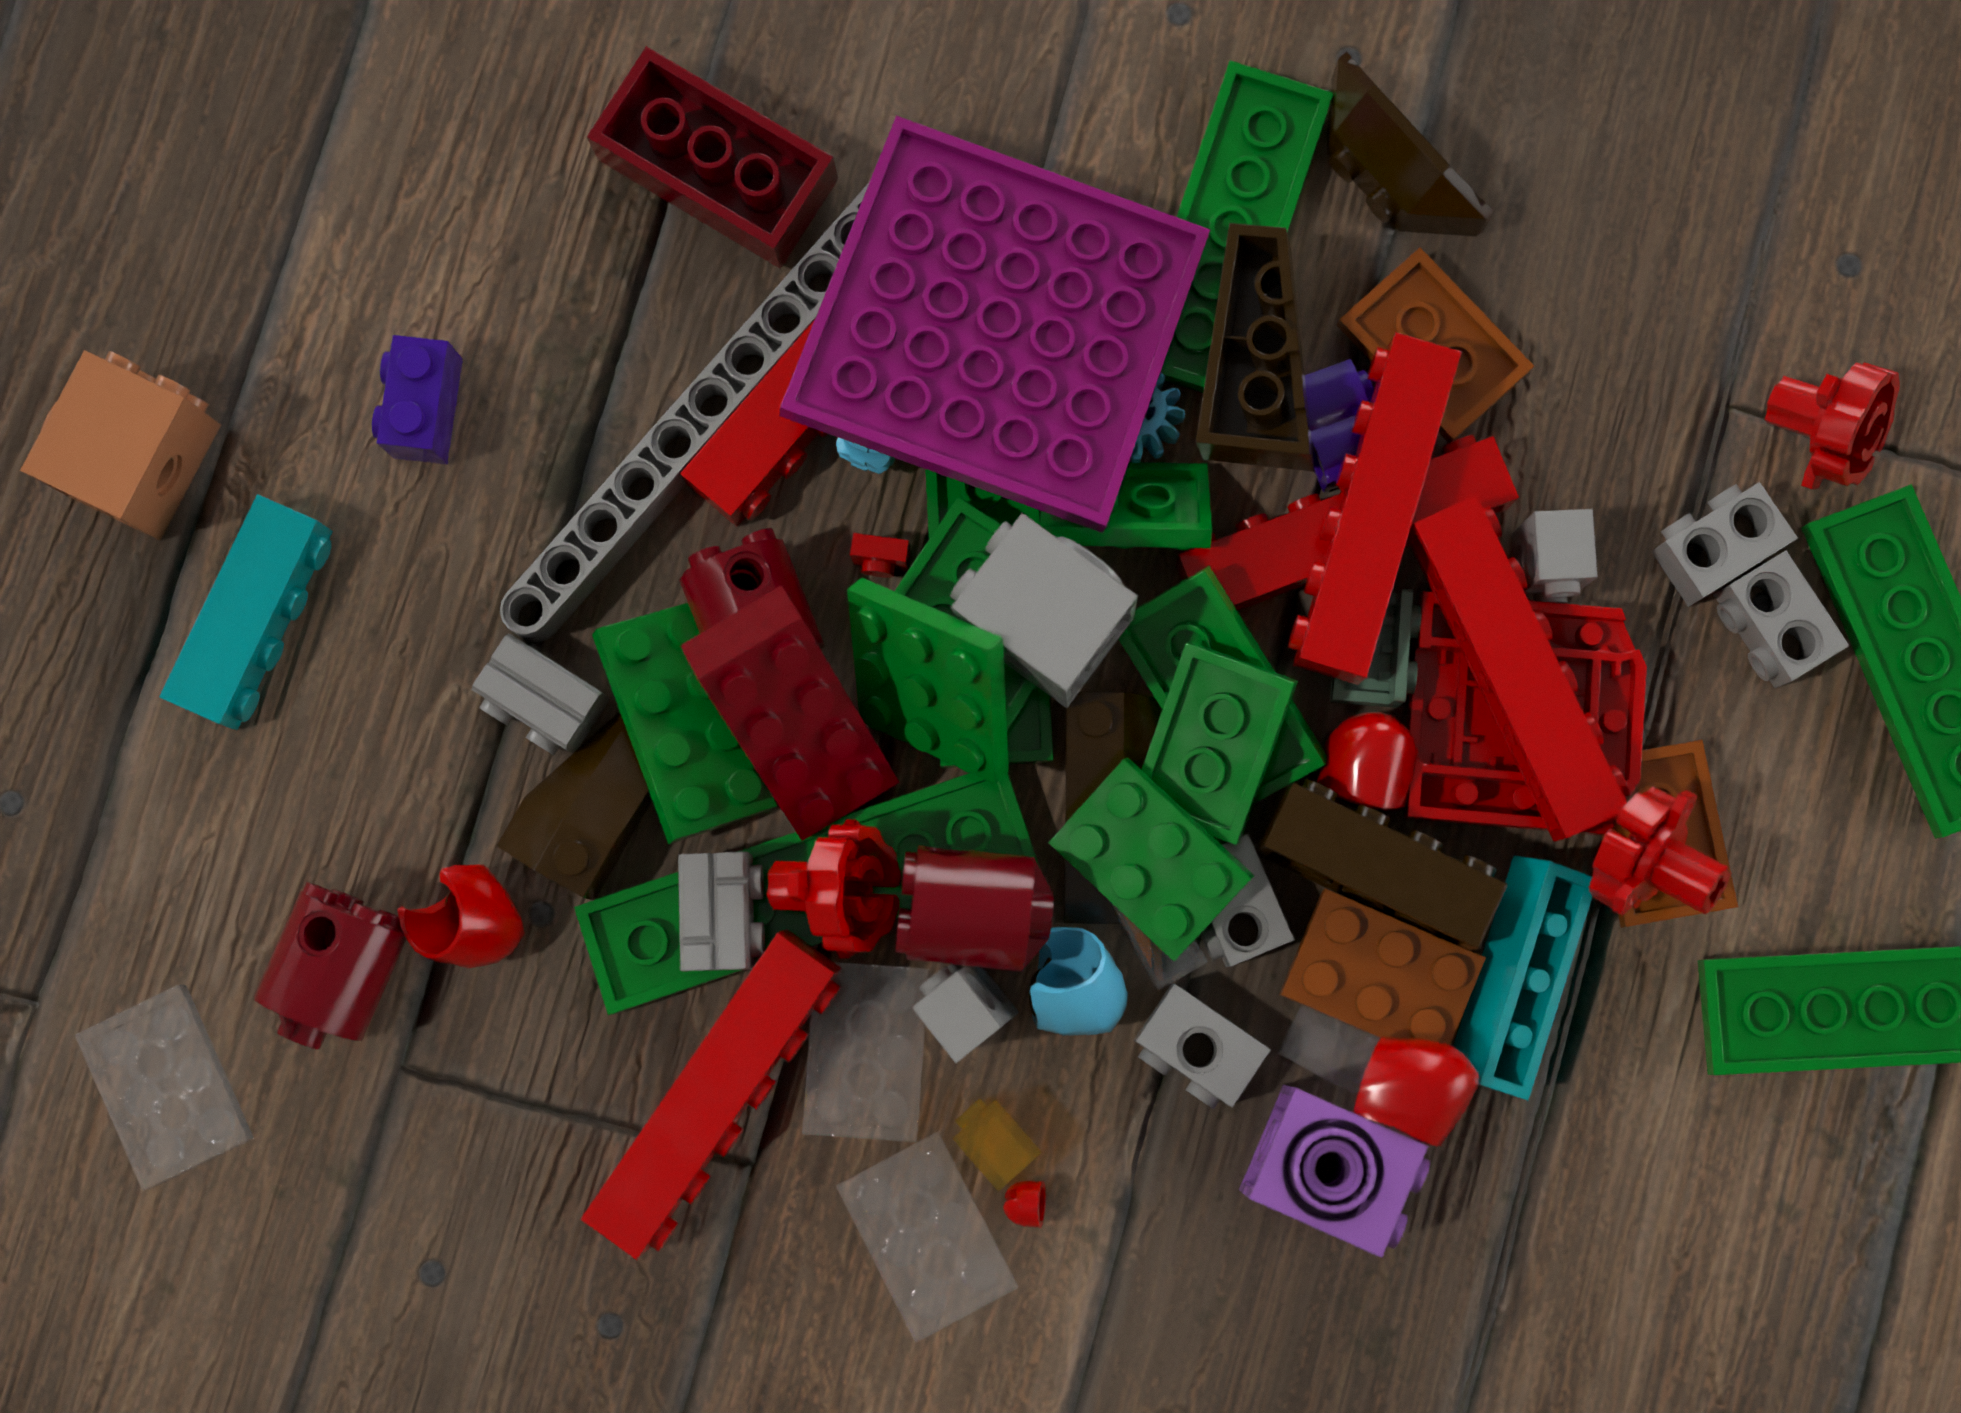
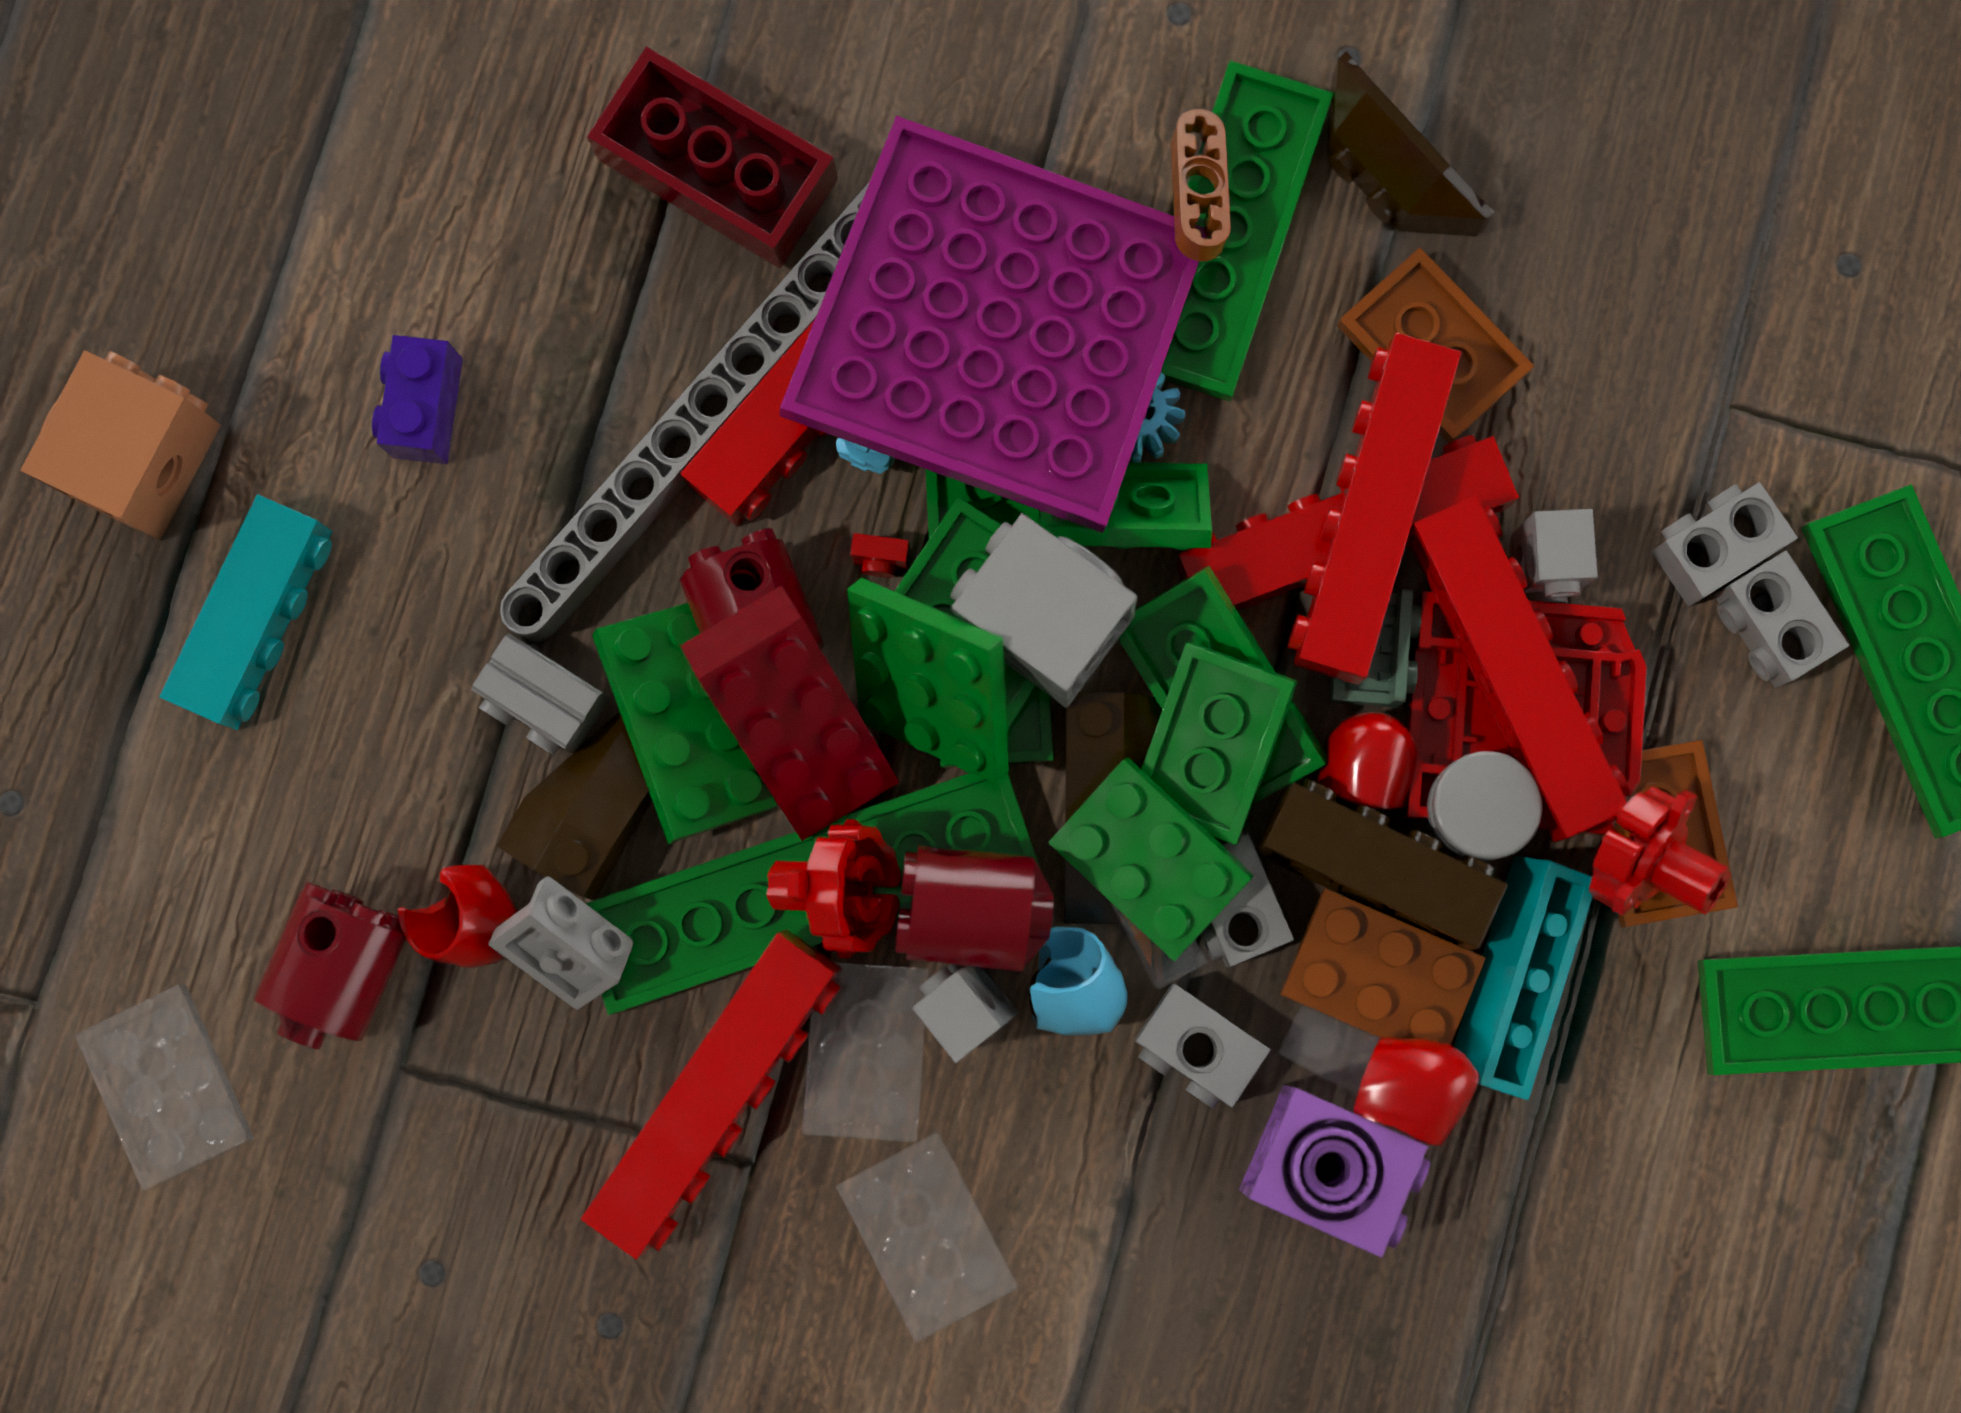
(564, 944): none -> light grey bracket
(719, 911): light grey brick -> none
(995, 1142): clear yellow brick -> none
(1026, 1203): red hinge -> none
(1190, 204): none -> dark orange beam
(1255, 369): dark brown wedge -> none
(1332, 407): dark purple brick -> none
(1484, 806): none -> light grey head
(1842, 418): red piece -> none

